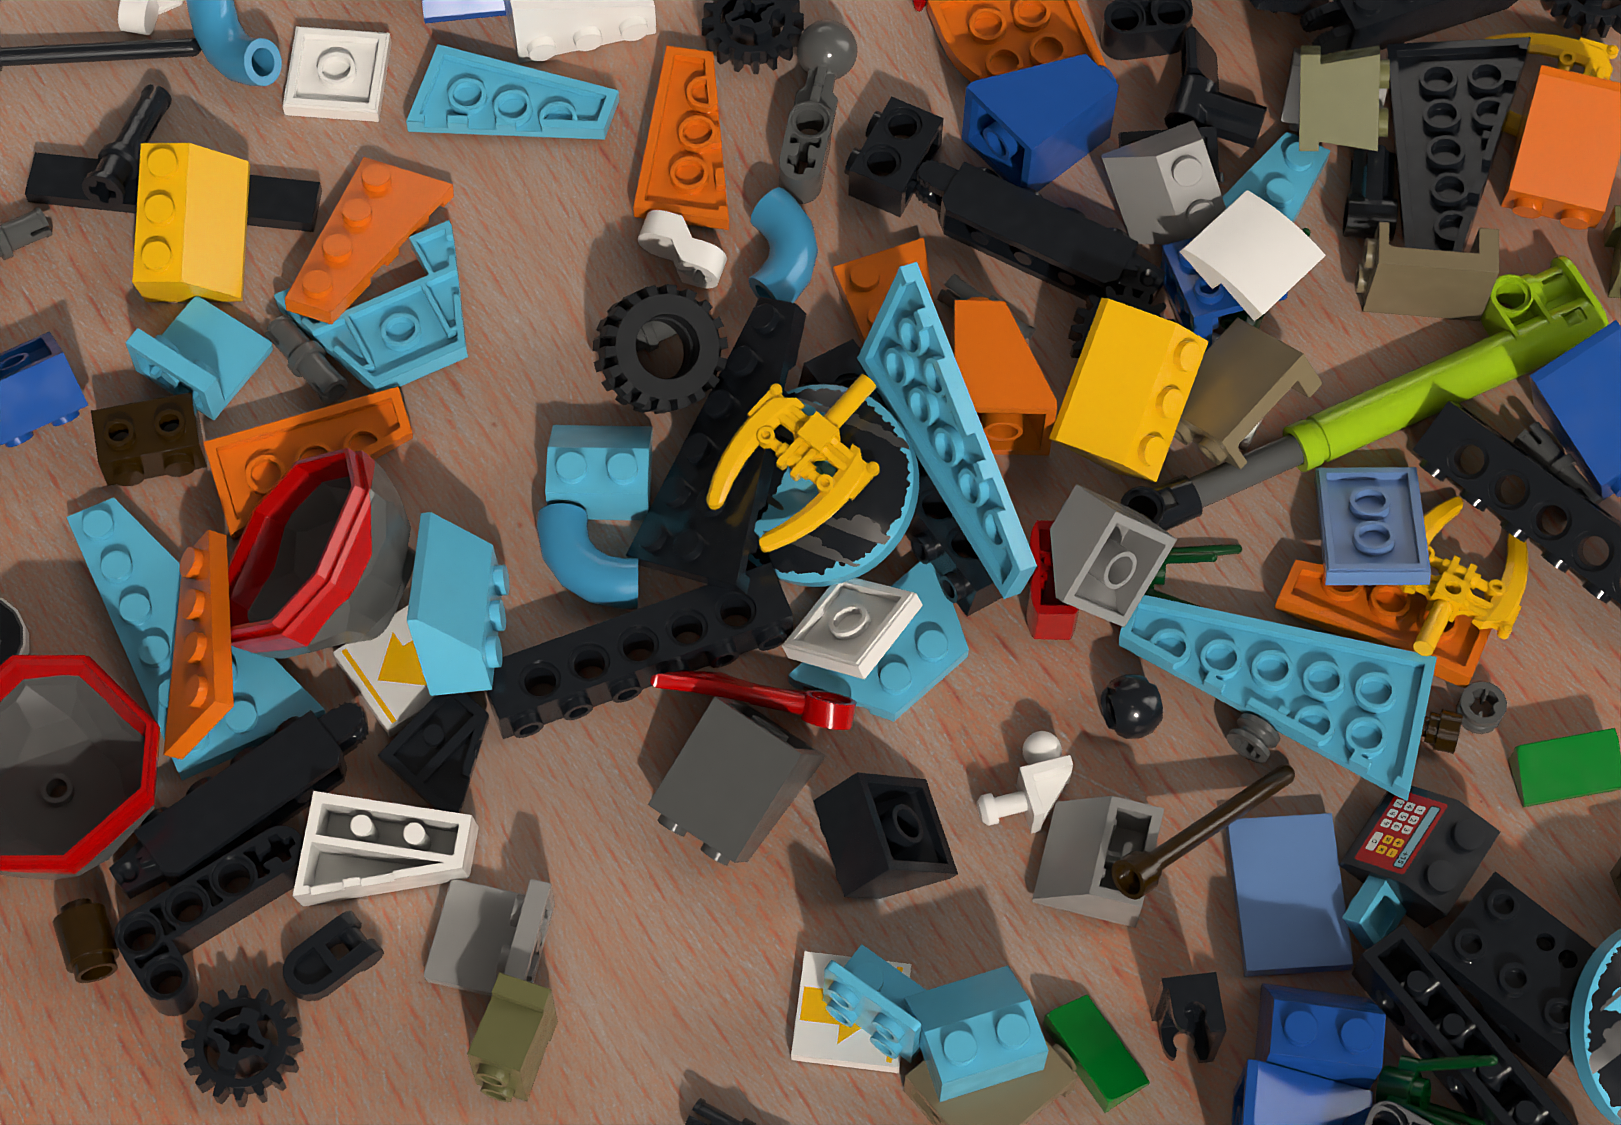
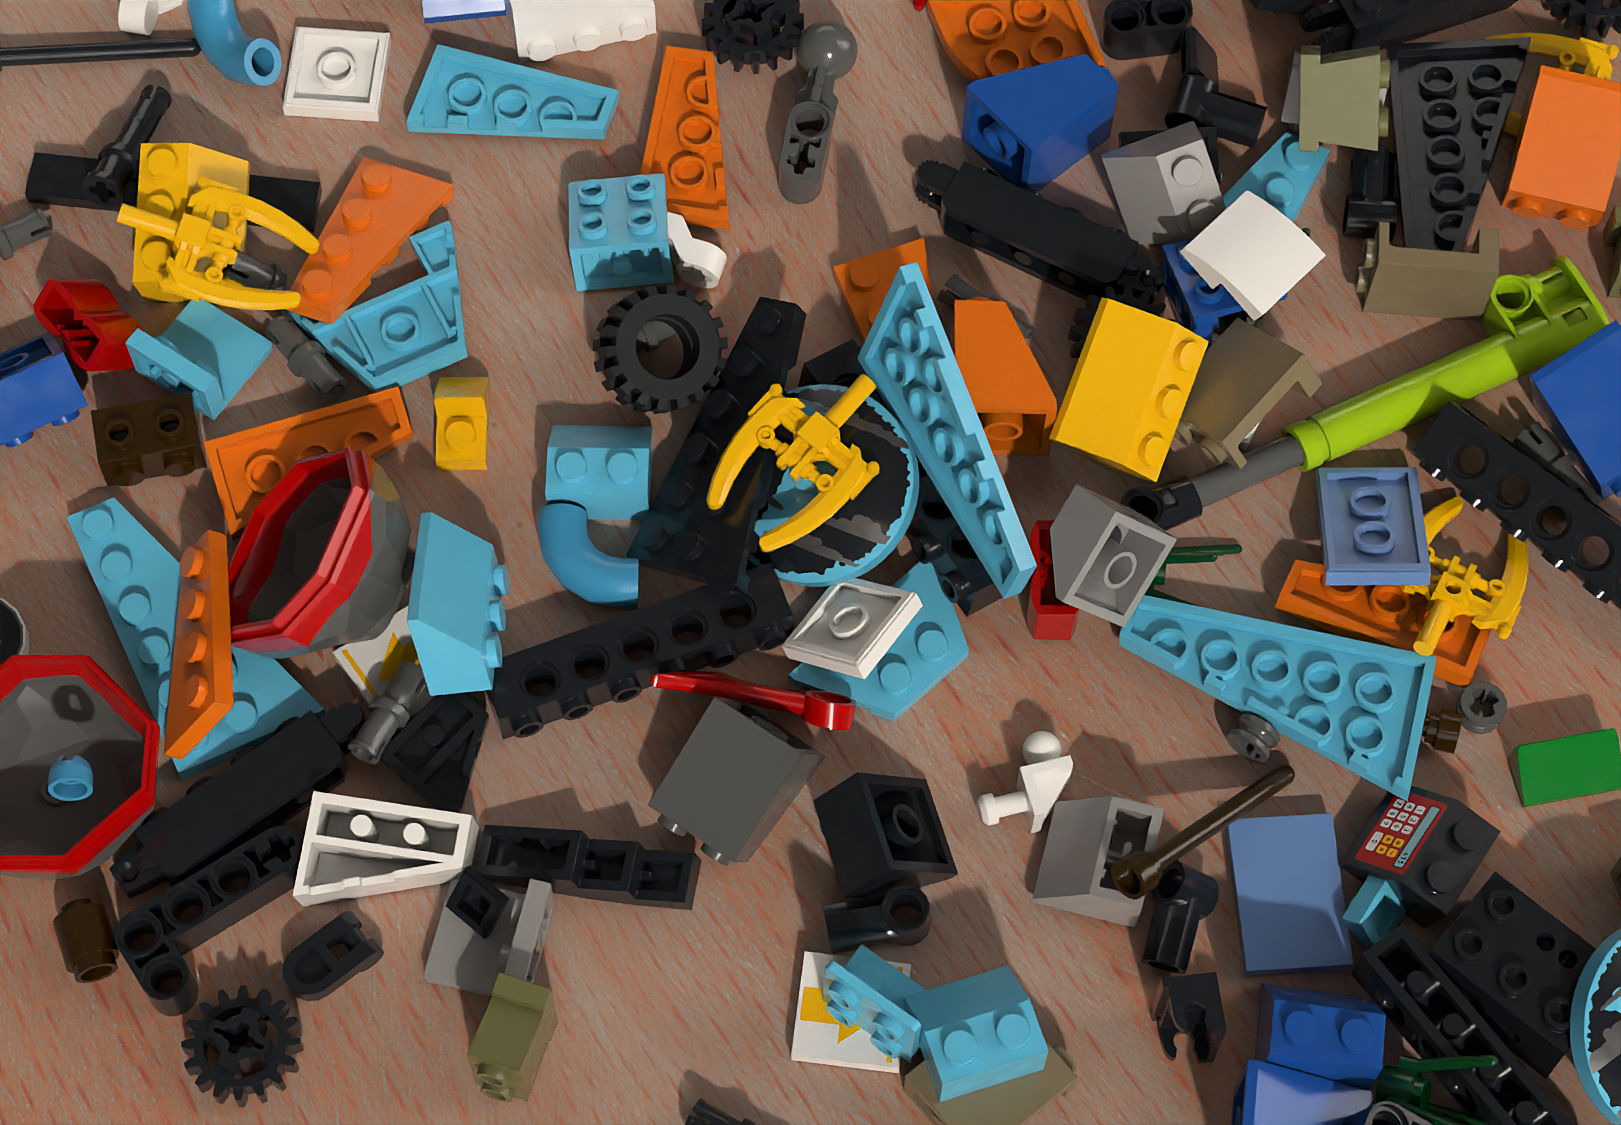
(70, 779): none -> dark azure hinge
(88, 322): none -> red brick
(198, 238): none -> yellow bar
(255, 273): none -> dark grey pin
(388, 713): none -> dark grey pin
(462, 423): none -> yellow slope
(477, 902): none -> black slope
(589, 867): none -> black slope
(619, 232): none -> medium azure bracket
(790, 245): dark azure cylinder -> none
(871, 920): none -> black piece
(893, 155): black brick -> none
(1096, 1051): green slope -> none
(1131, 706): black piece -> none
(1181, 901): none -> black piece

